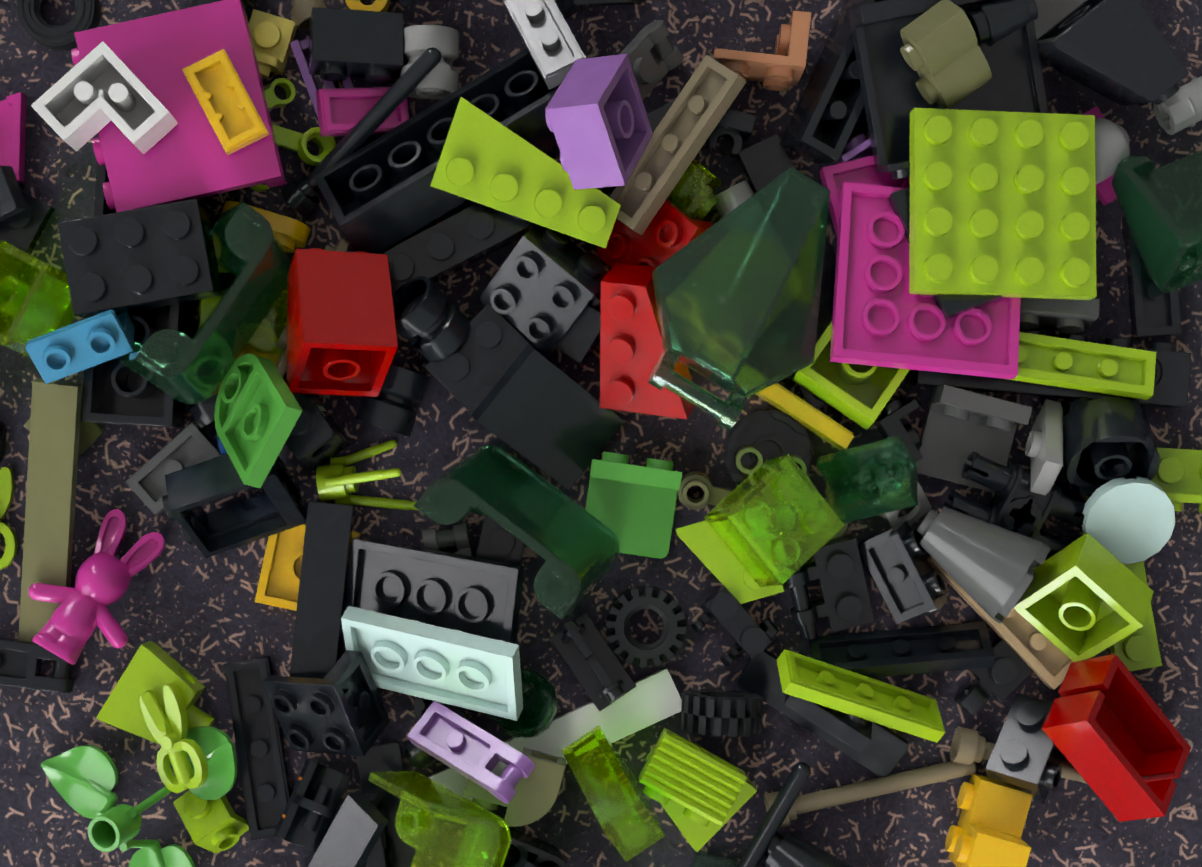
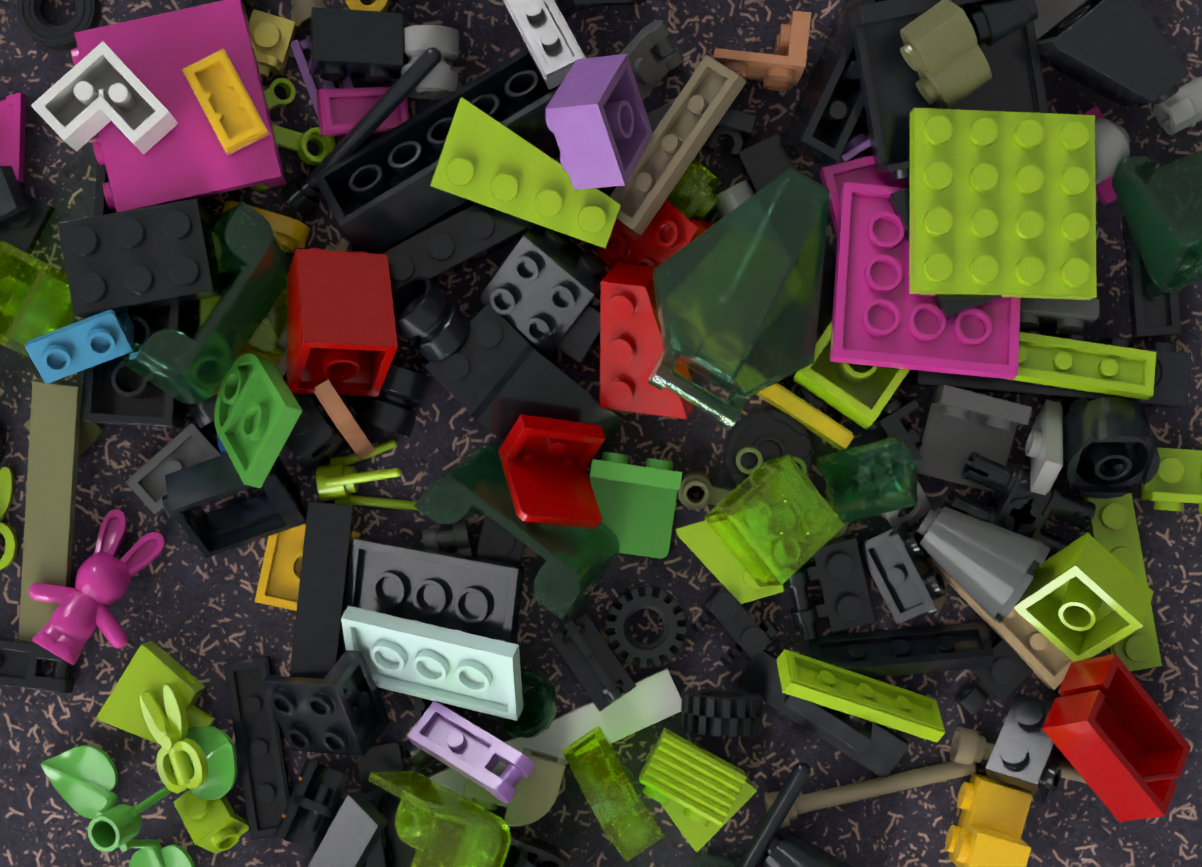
(343, 419): none -> nougat tile
(548, 472): none -> red bracket
(1130, 518): light aqua tile -> none

